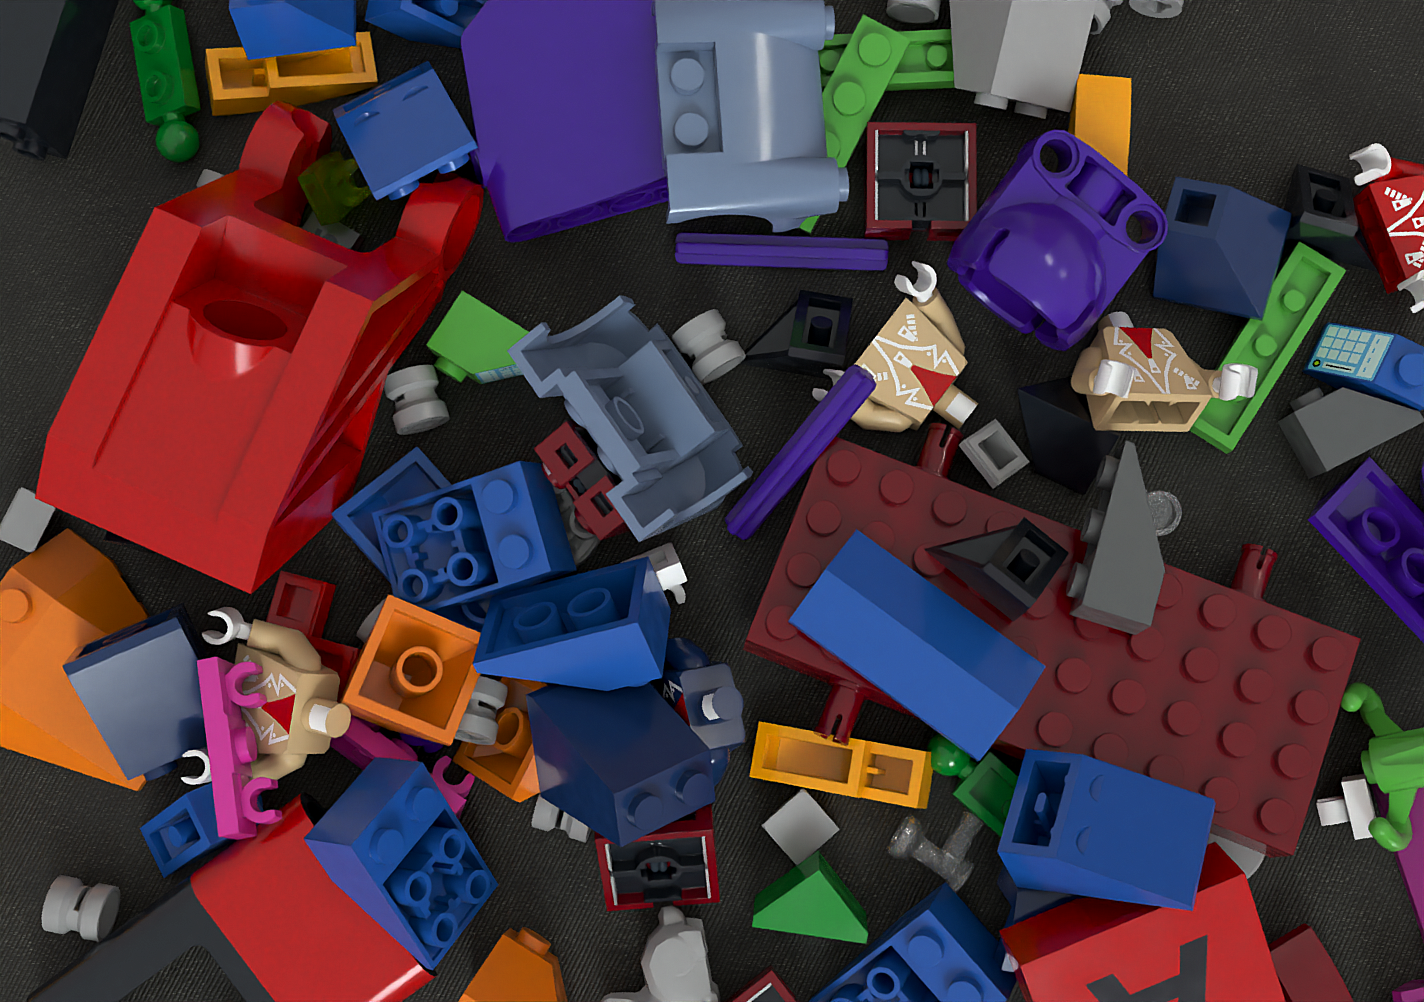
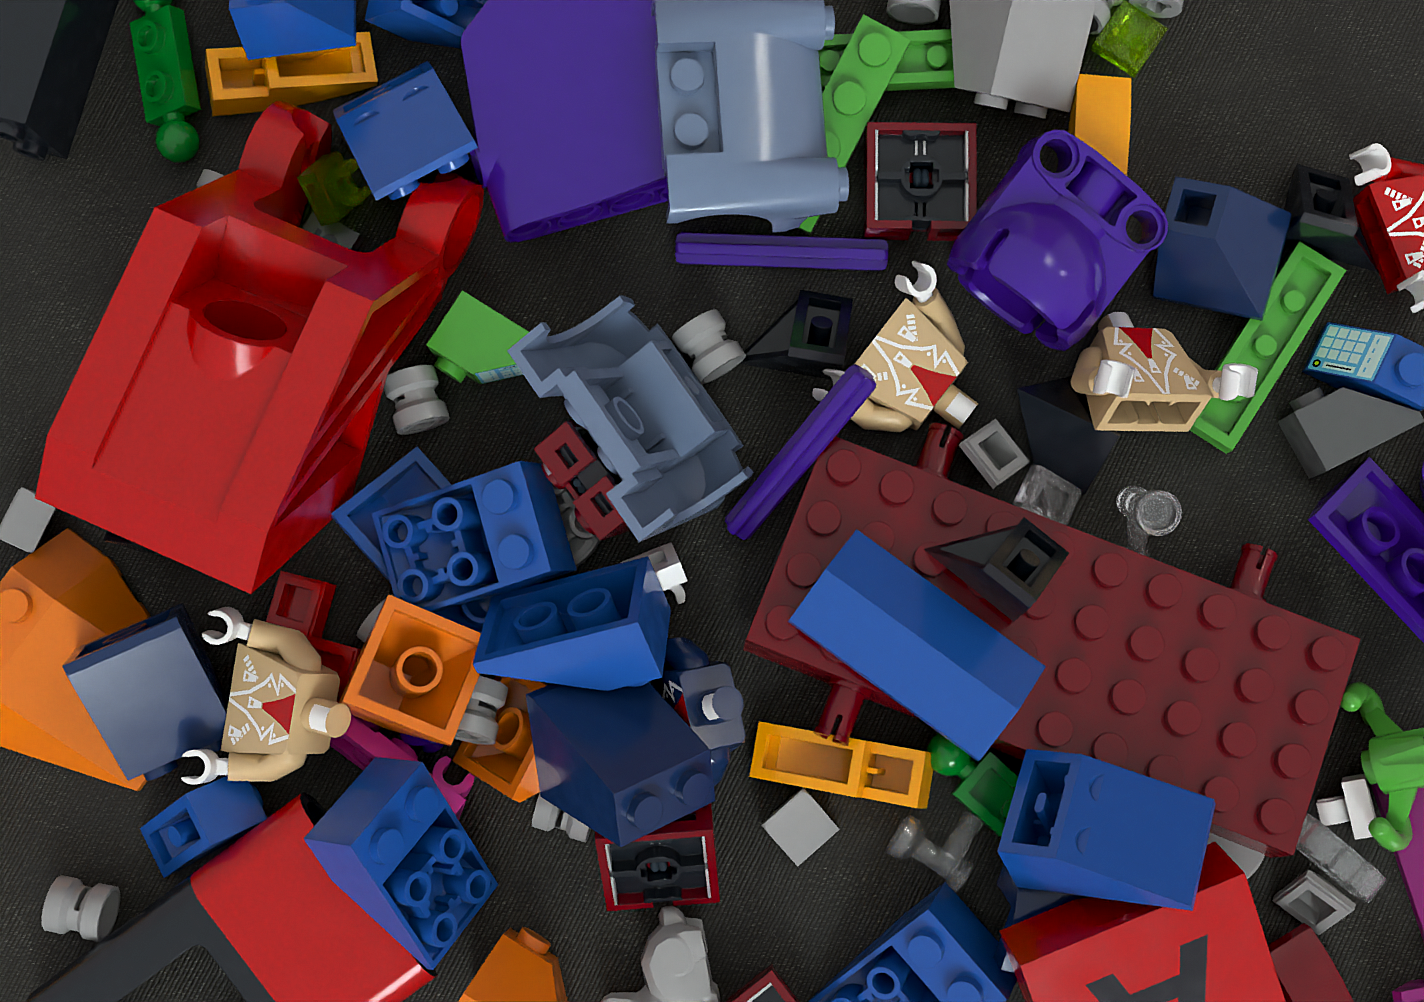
(233, 747): dark pink plate -> none
(811, 903): green slope -> none
(1047, 495): none -> clear tile
(1123, 555): dark grey slope -> none
(1129, 38): none -> clear neon green tile
(1314, 901): none -> light grey slope
(1339, 860): none -> clear beam

